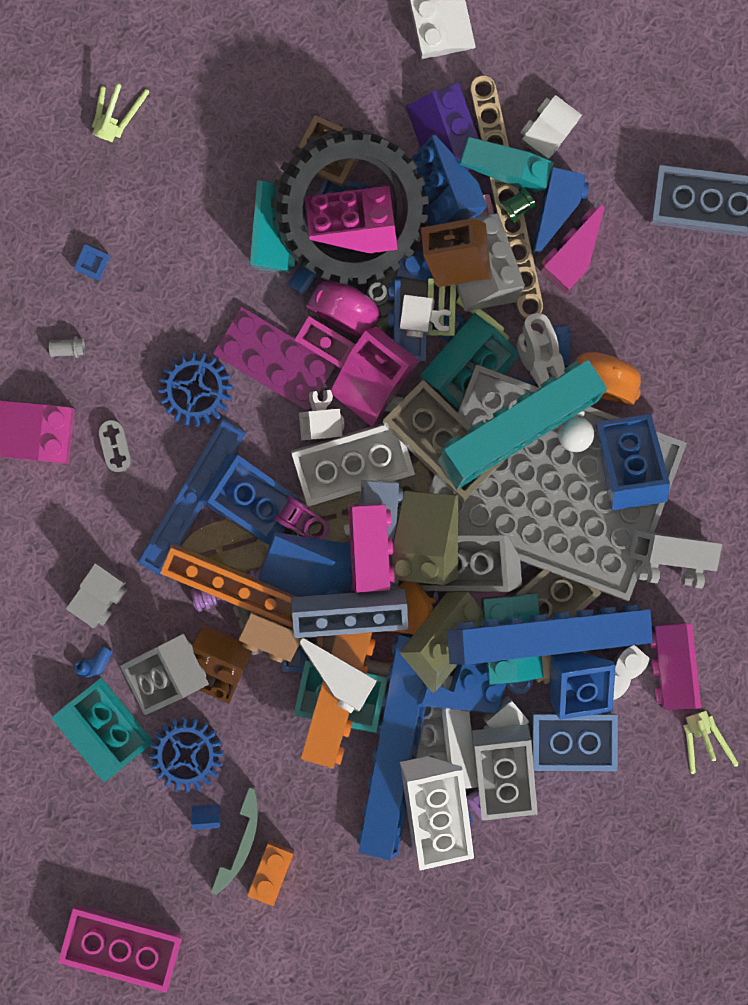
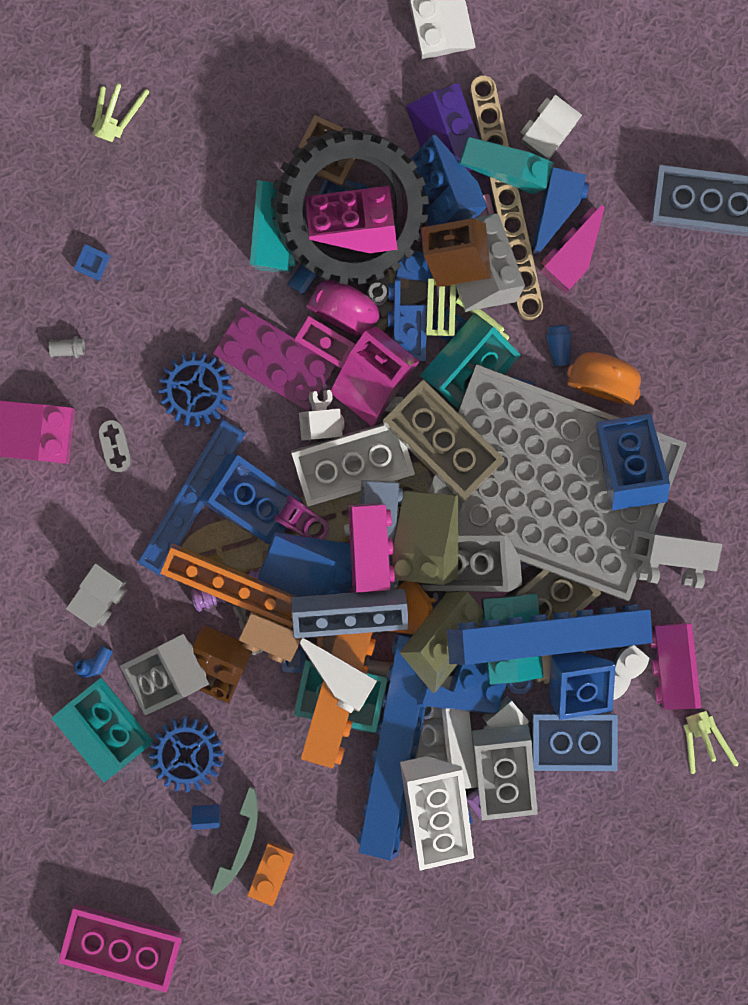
(419, 315): white brick -> none
(518, 205): dark green bush -> none
(522, 424): teal brick -> none
(541, 358): white piece -> none

